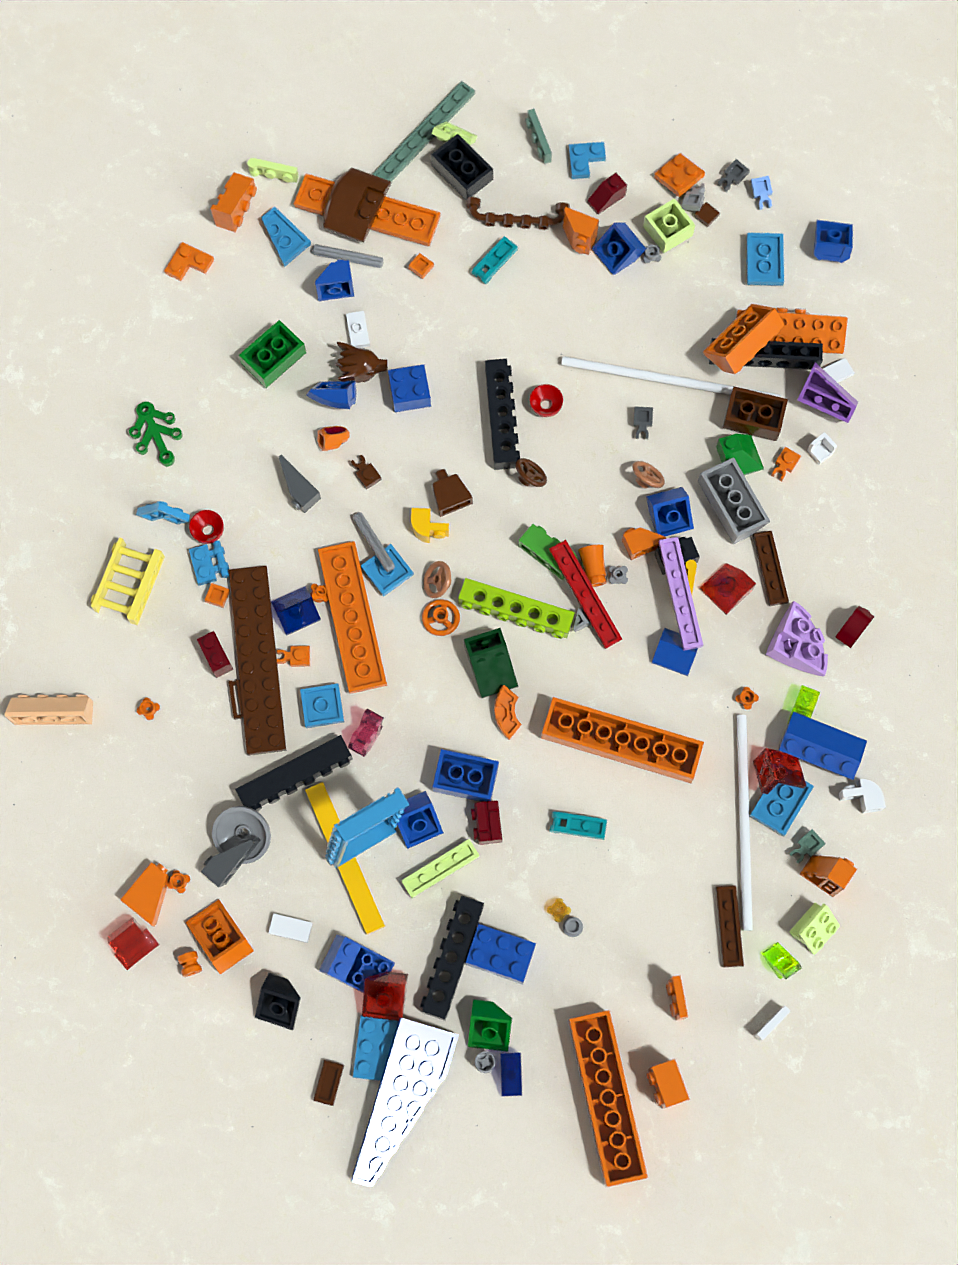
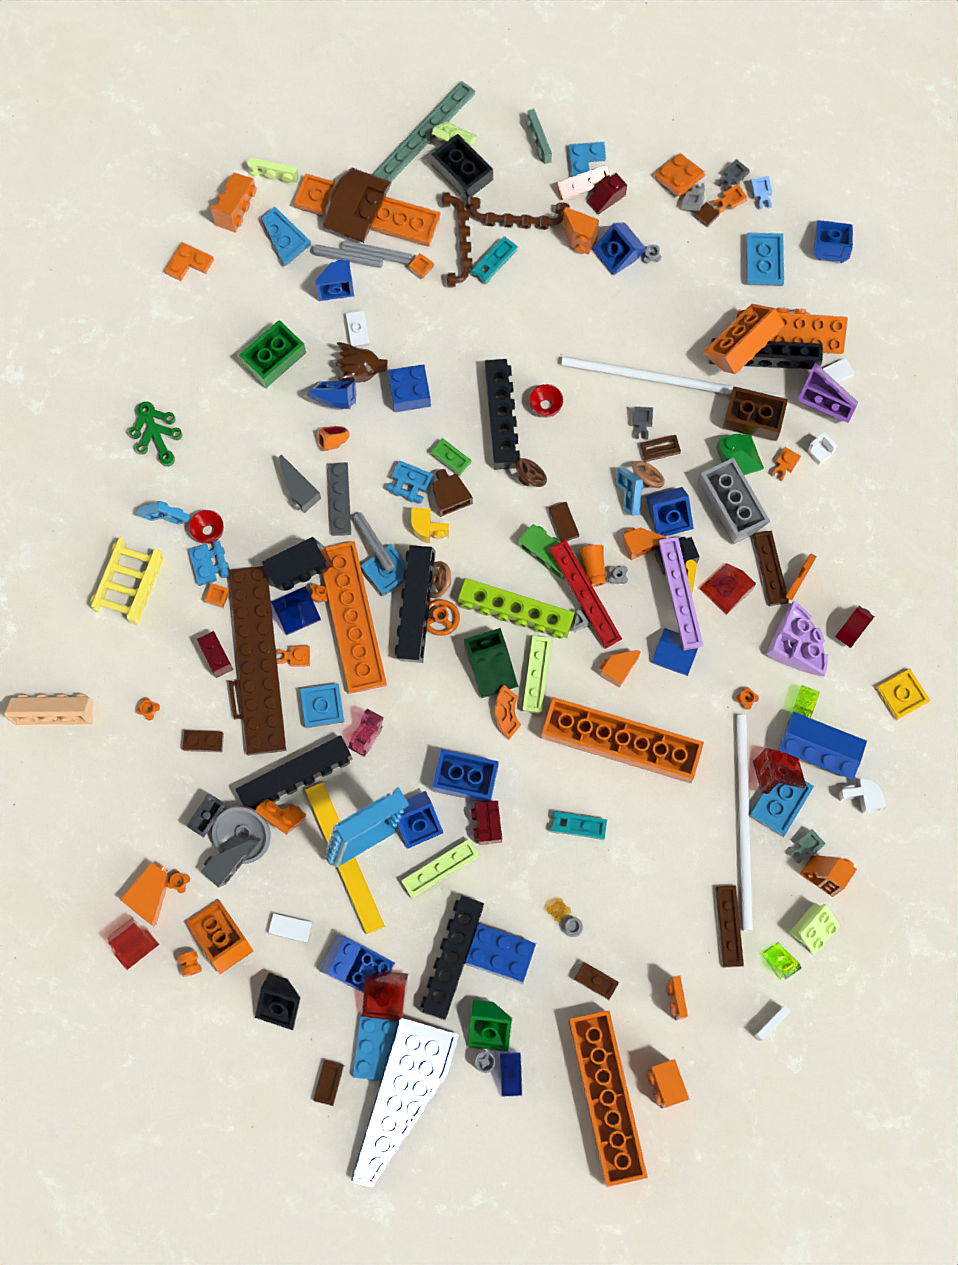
(203, 741): none -> reddish brown plate
(206, 815): none -> black brick
(284, 819): none -> orange plate
(297, 564): none -> black slope
(340, 499): none -> dark grey plate
(367, 474): reddish brown plate -> none
(386, 254): none -> light grey axle
(413, 477): none -> dark azure plate
(416, 603): none -> black brick
(451, 457): none -> bright green plate
(464, 232): none -> reddish brown bar
(537, 675): none -> yellowish green plate
(564, 522): none -> reddish brown tile
(582, 182): none -> tile
(596, 981): none -> reddish brown plate
(619, 666): none -> orange slope
(632, 486): none -> dark azure plate
(644, 445): none -> reddish brown tile
(669, 225): yellowish green brick -> none
(732, 197): none -> orange plate
(800, 577): none -> orange tile
(903, 694): none -> yellow tile

